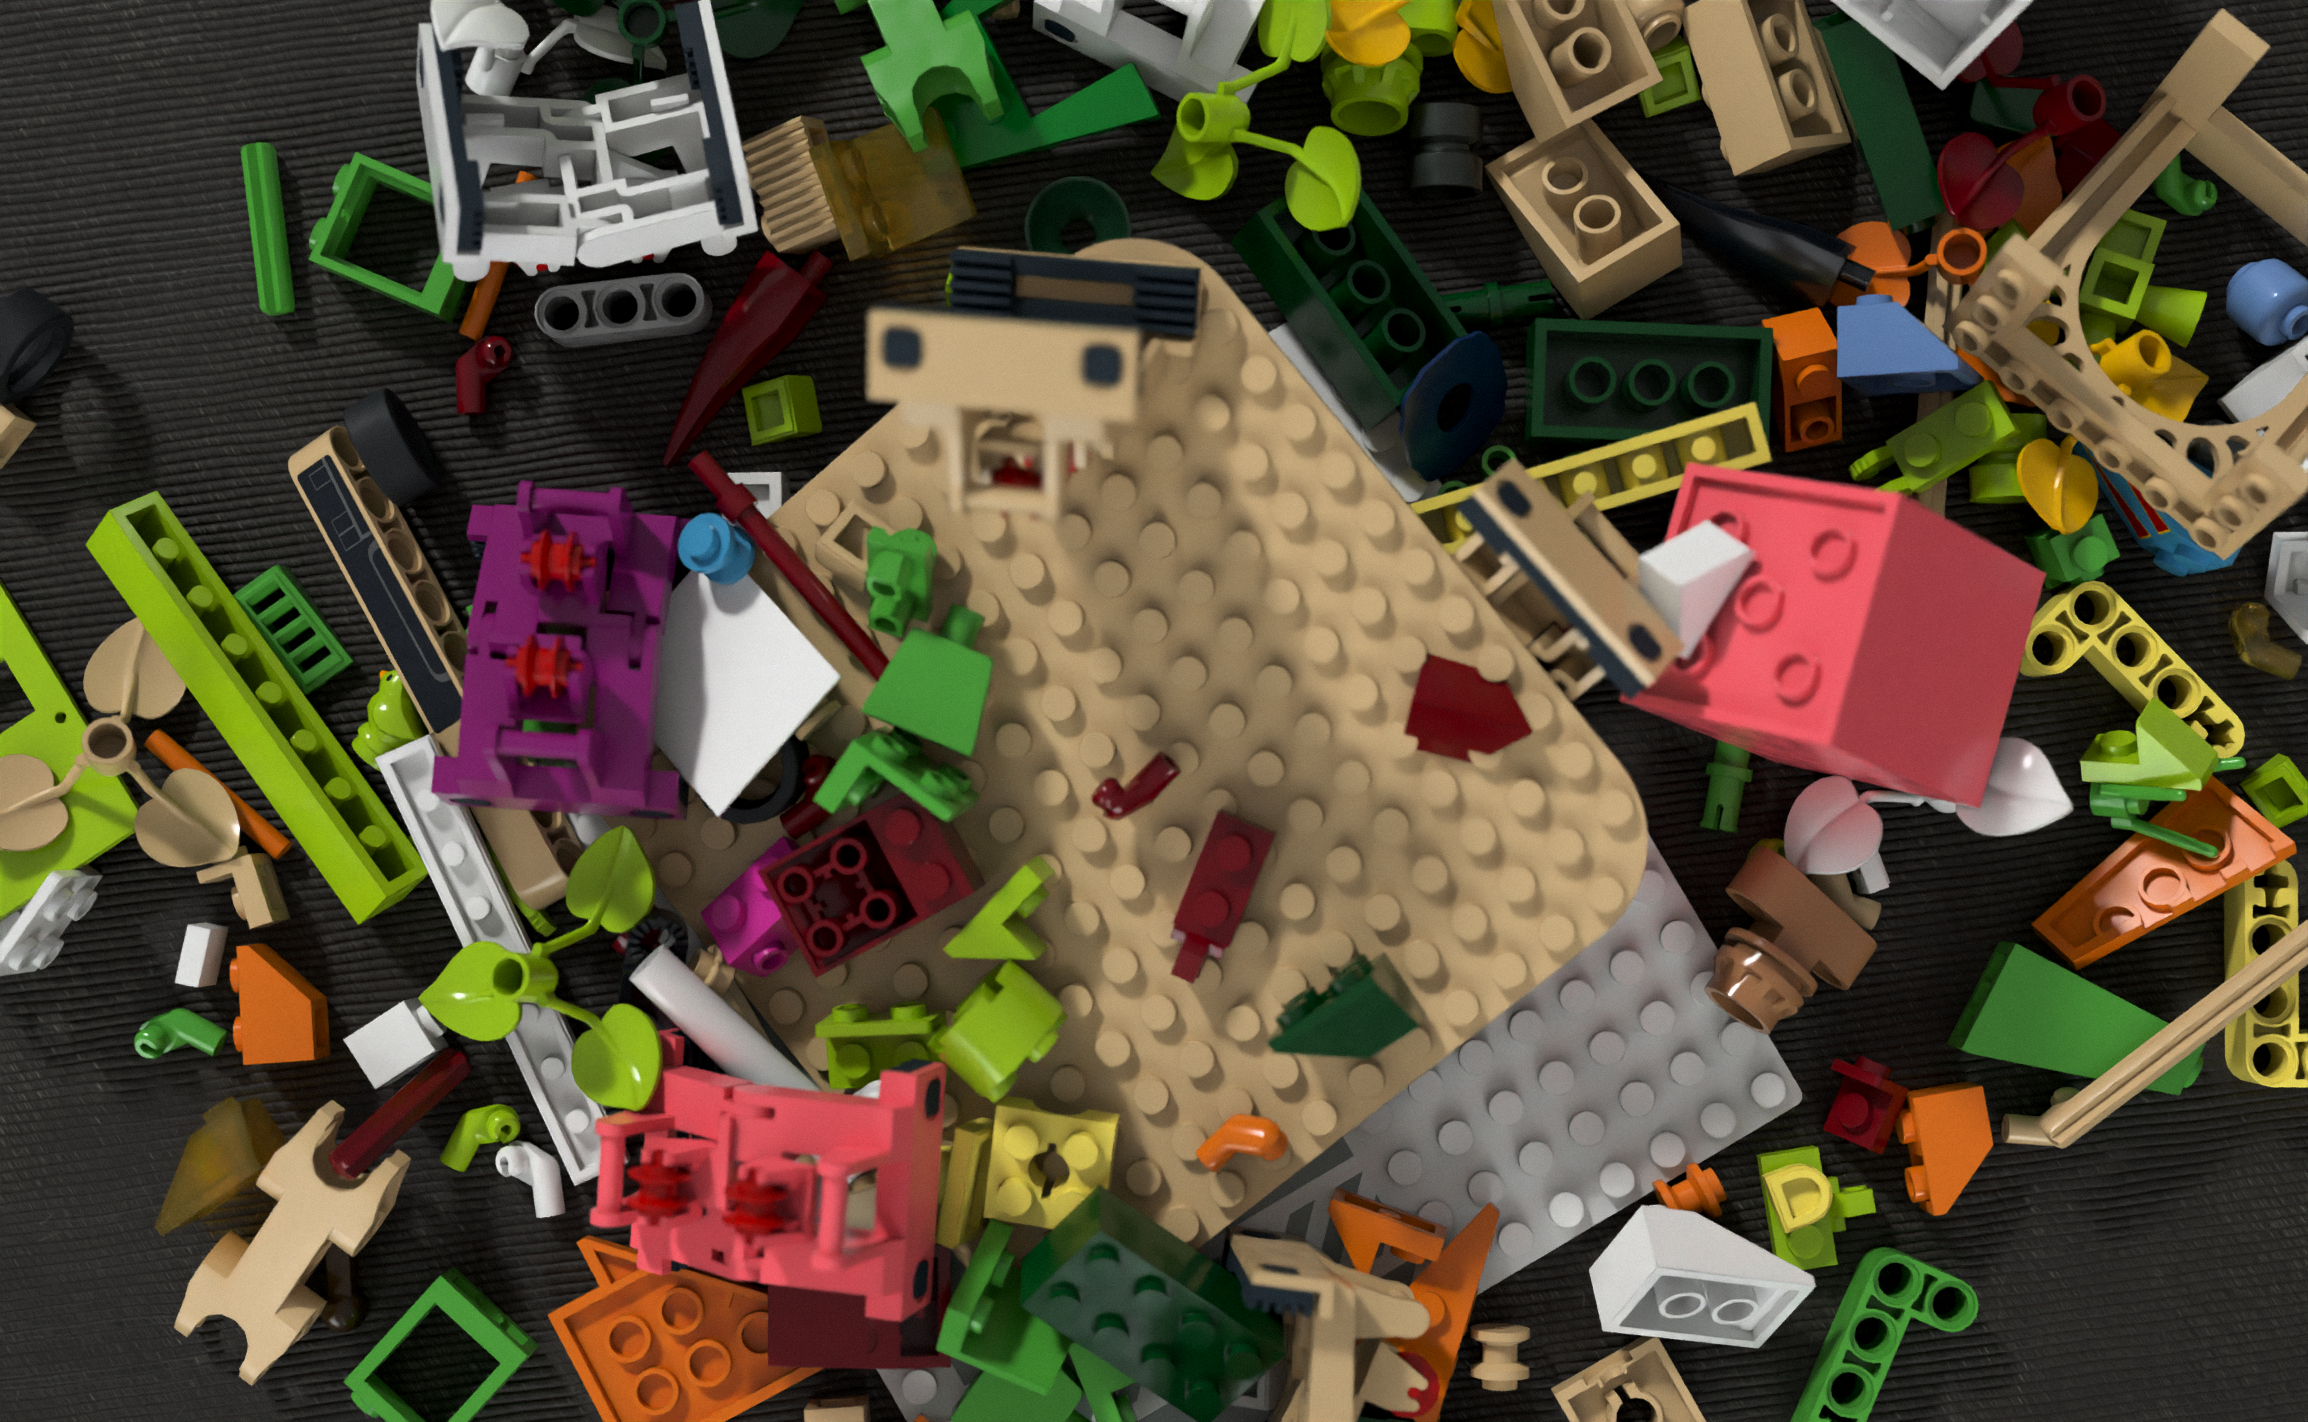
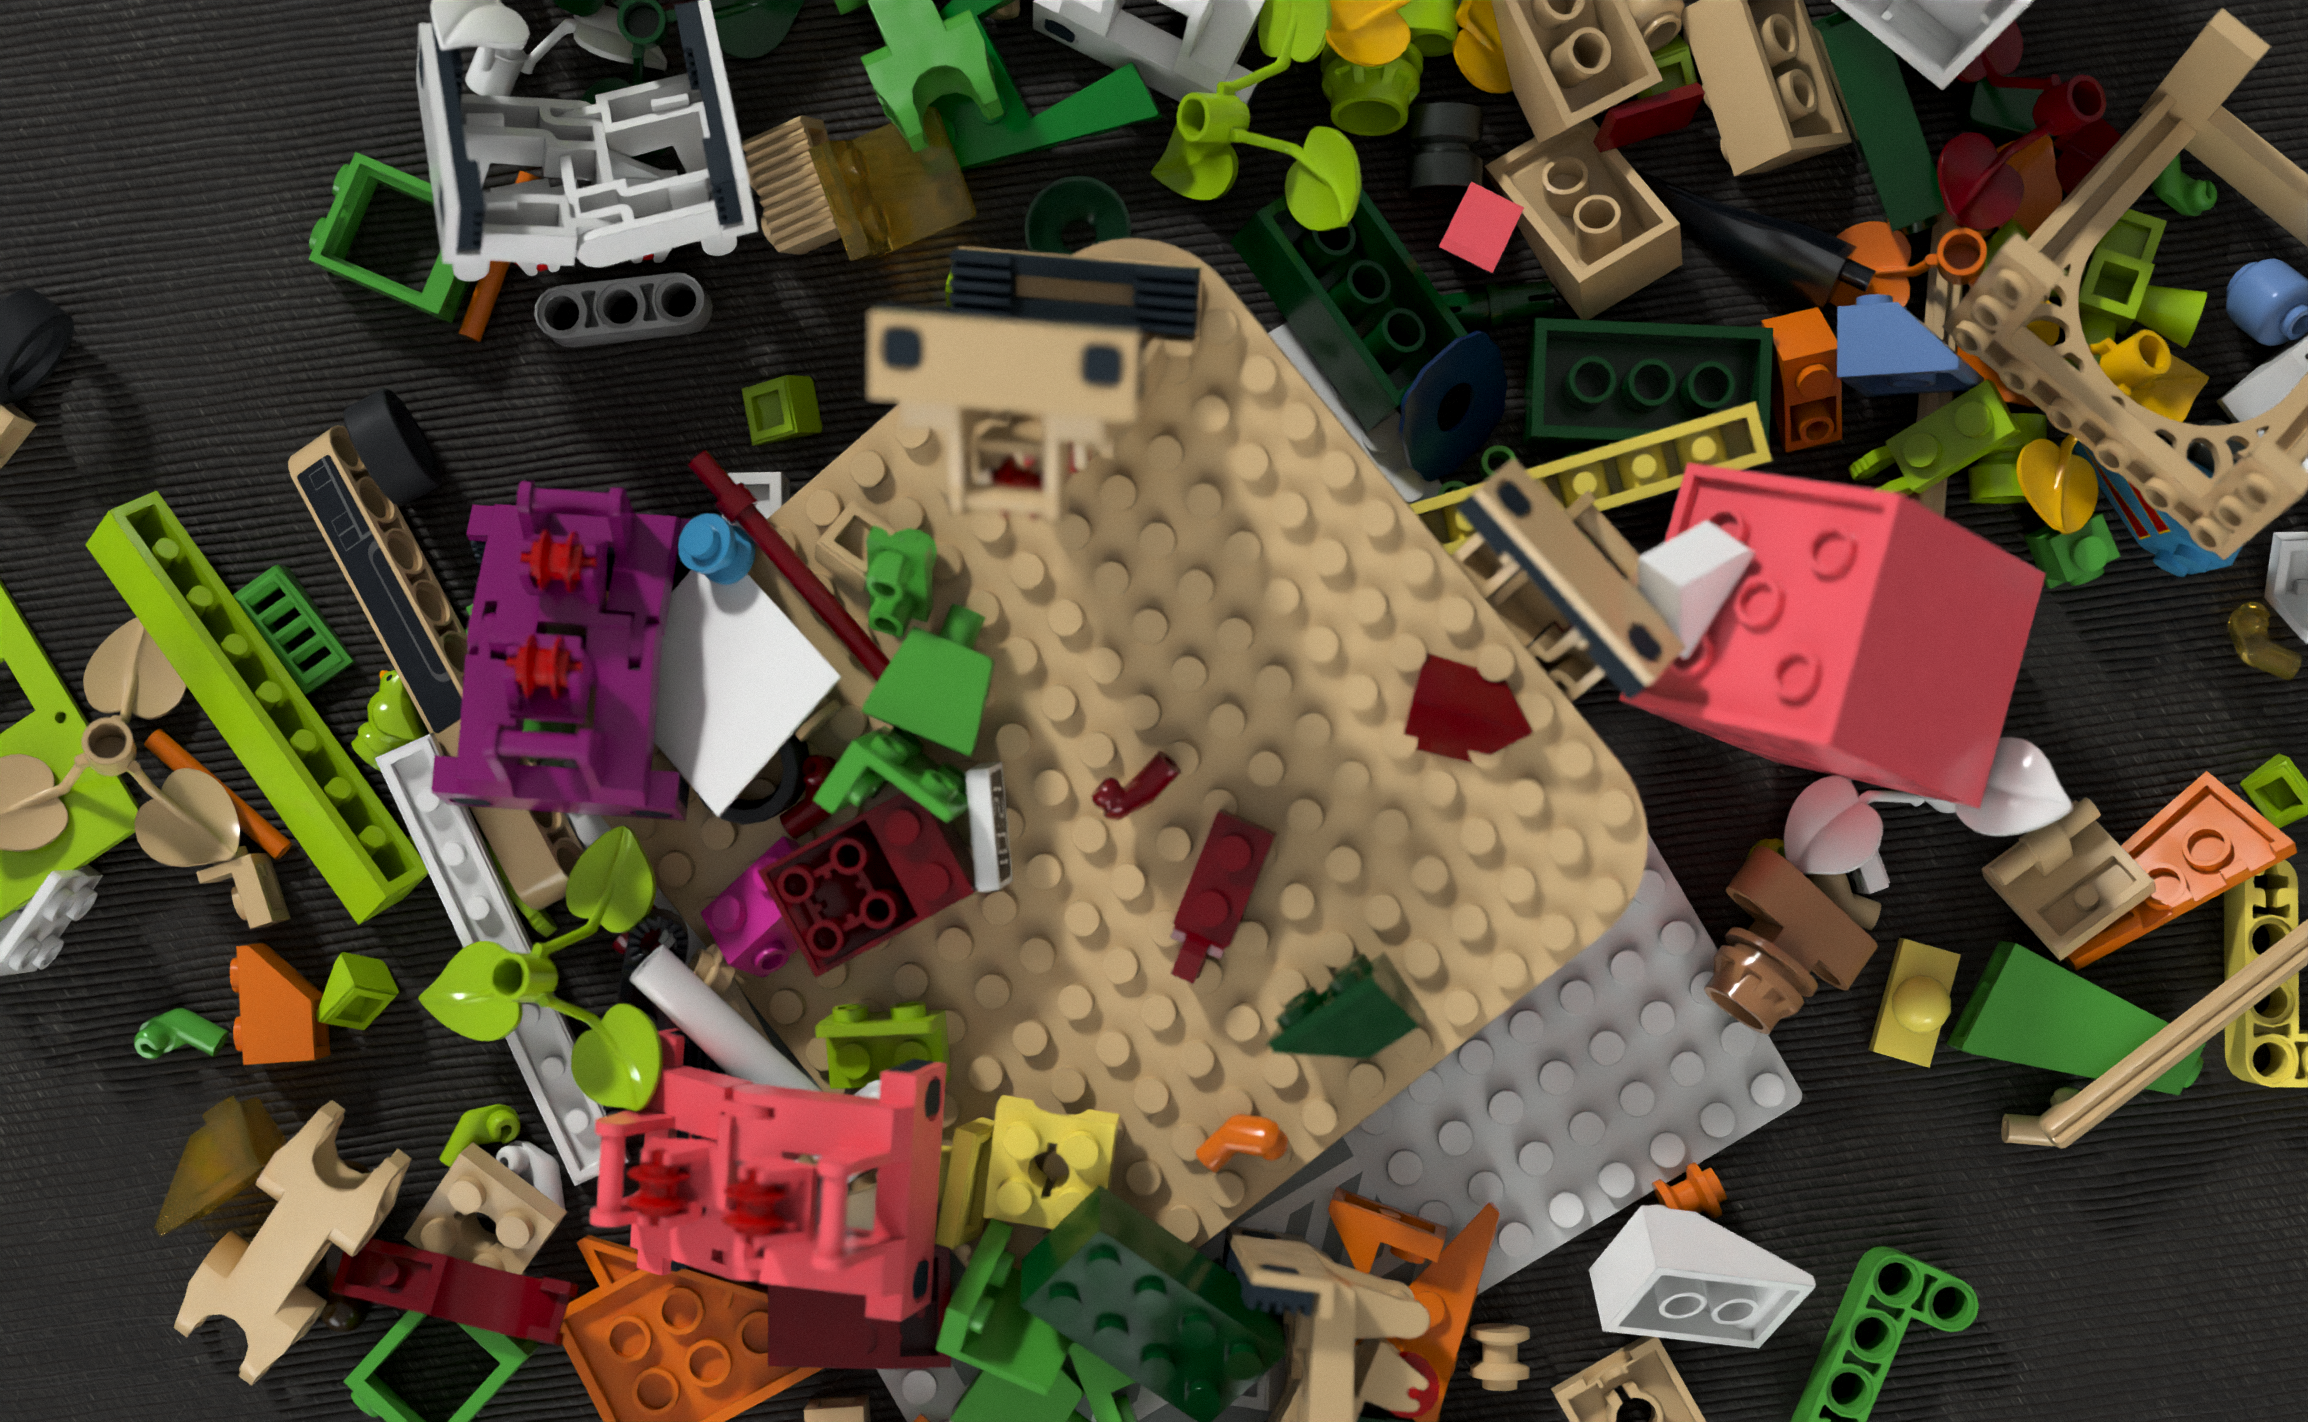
(201, 954): white tile -> none
(267, 229): bright green axle -> none
(356, 992): none -> lime slope
(397, 1042): white brick -> none
(399, 1114): dark red axle -> none
(456, 1290): none -> dark red piece
(477, 369): dark red arm -> none
(485, 1186): none -> tan brick
(758, 326): dark red piece -> none
(989, 826): none -> white tile
(997, 929): lime slope -> none
(998, 1028): lime brick -> none
(1481, 227): none -> coral slope
(1648, 117): none -> dark red piece
(1726, 787): bright green pin -> none
(1798, 1195): light yellow tile -> none
(1812, 1244): lime hinge -> none
(1865, 1104): dark red bracket -> none
(1915, 1002): none -> light yellow tile
(1946, 1142): orange slope -> none
(2069, 879): none -> tan plate
(2125, 801): bright green plant -> none
(2140, 680): light yellow beam -> none
(2161, 754): lime slope -> none

